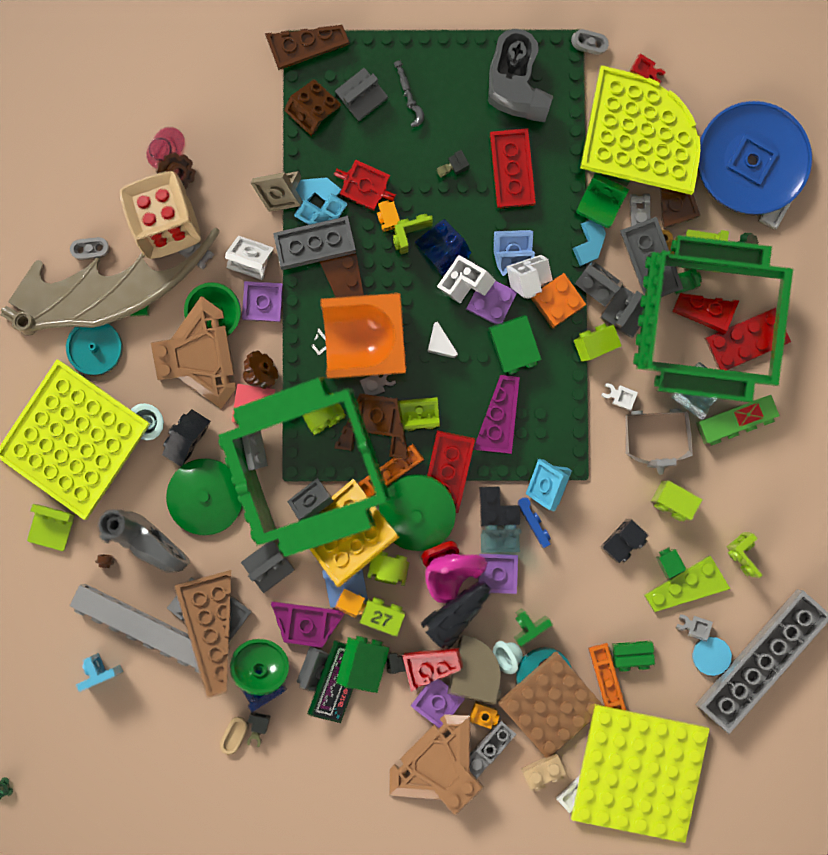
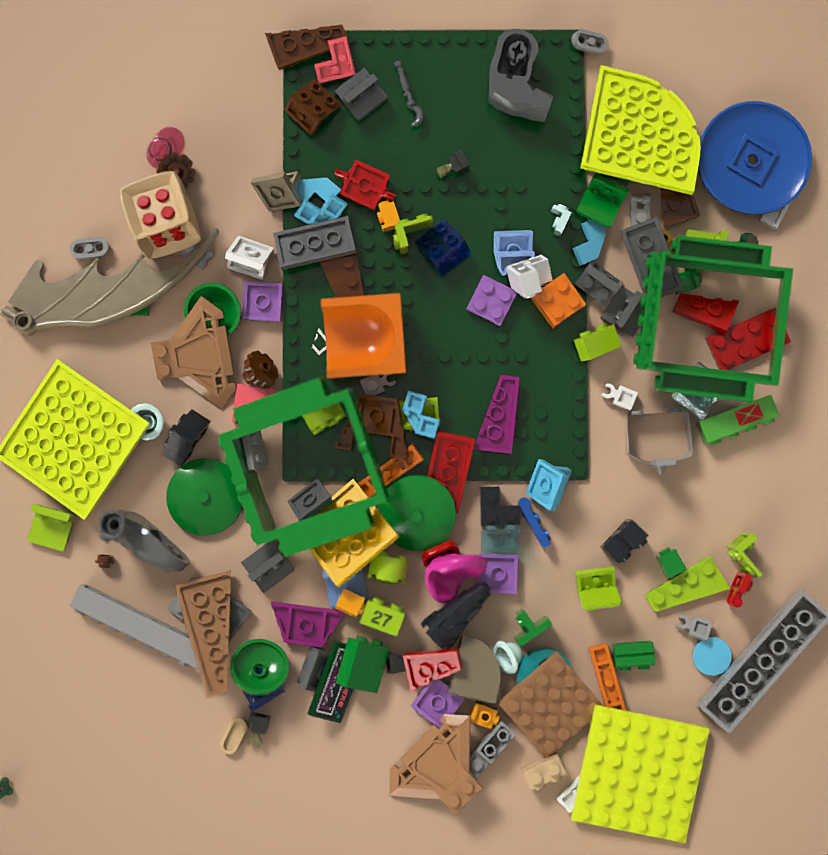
(94, 349): teal piece -> none
(95, 669): medium azure bracket -> none
(341, 62): none -> coral tile
(413, 410): none -> medium azure tile
(440, 344): white slope -> none
(464, 276): white brick -> none
(512, 168): red plate -> none
(515, 344): green brick -> none
(560, 223): none -> light aqua bracket
(597, 588): none -> lime bracket
(645, 68): red plate -> none
(676, 500): lime brick -> none
(740, 585): none -> red plate

